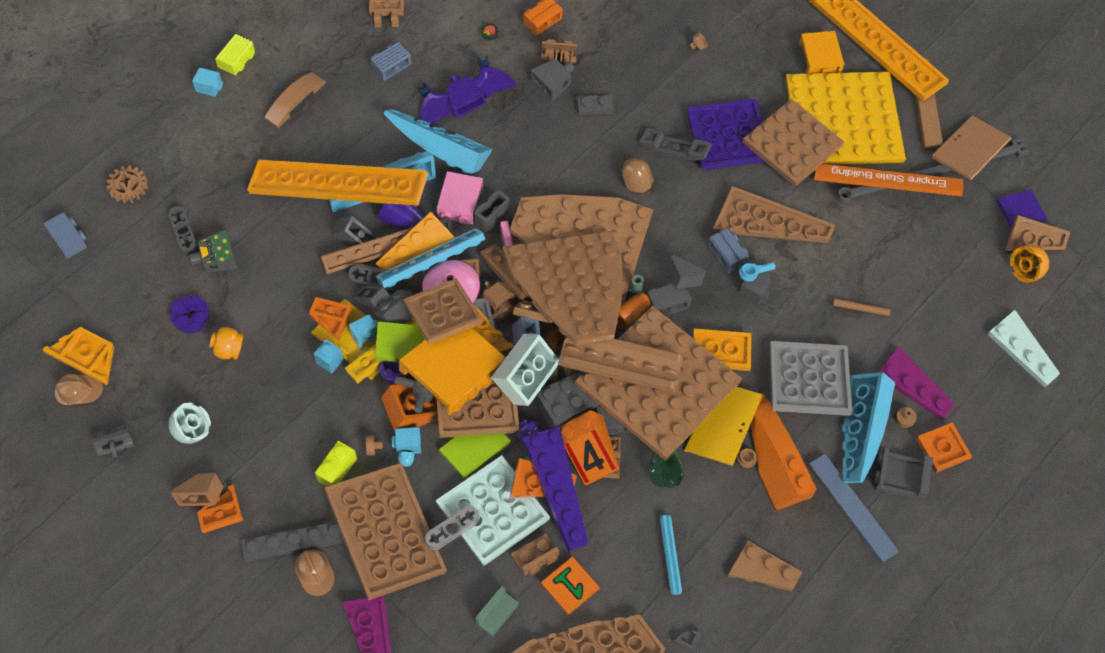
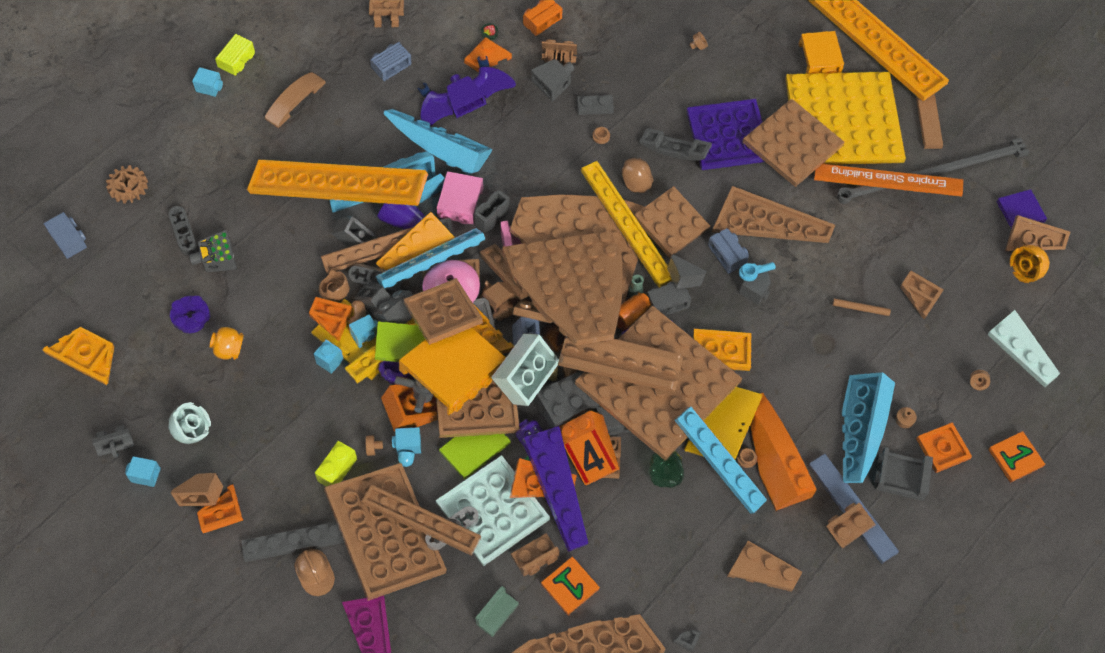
(77, 389): medium nougat piece -> none
(142, 471): none -> medium azure brick
(334, 286): none -> medium nougat hair
(359, 311): none -> medium nougat arm
(421, 519): none -> medium nougat tile
(432, 187): none -> medium azure tile
(491, 50): none -> orange wing
(601, 135): none -> medium nougat plate
(627, 223): none -> yellow tile
(670, 555): medium azure axle -> none
(671, 222): none -> medium nougat plate
(720, 460): none -> medium azure plate
(810, 378): light grey plate -> none
(850, 524): none -> medium nougat bracket
(916, 384): magenta wing -> none
(921, 293): none -> medium nougat wing
(971, 147): medium nougat container -> none
(980, 380): none -> medium nougat tile
(1016, 457): none -> orange tile

